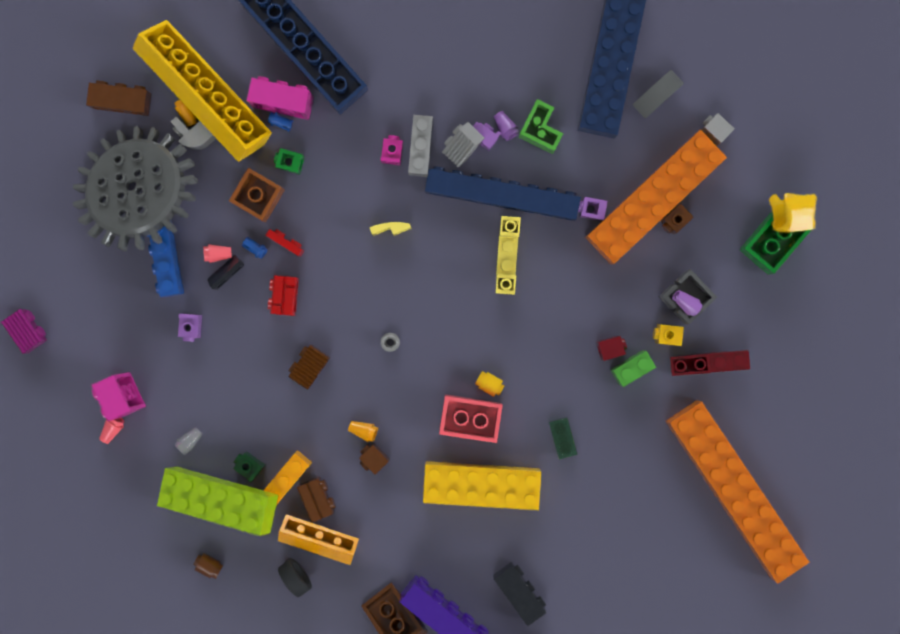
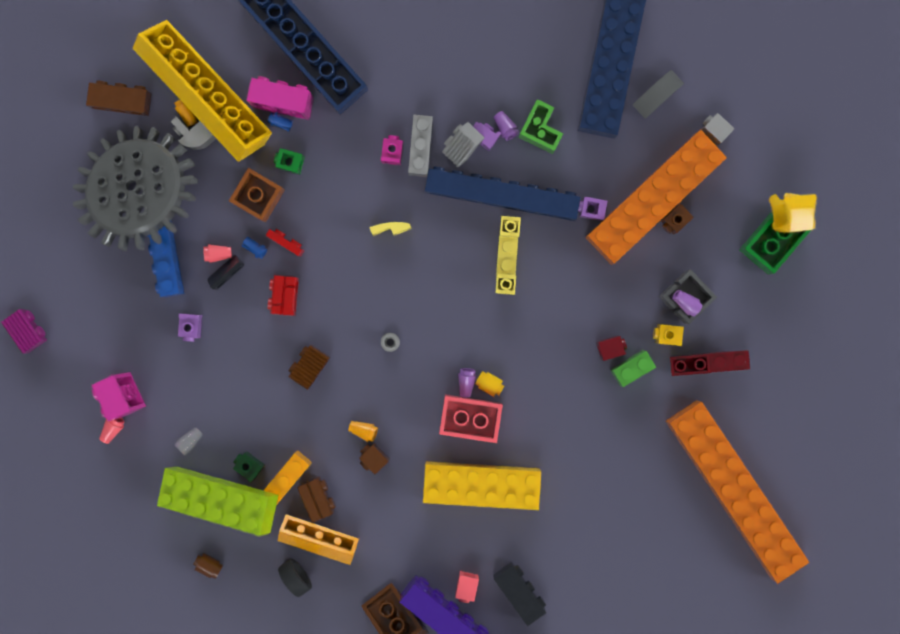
(466, 381): none -> medium lavender cone
(466, 587): none -> coral brick
(562, 438): clear green plate -> none

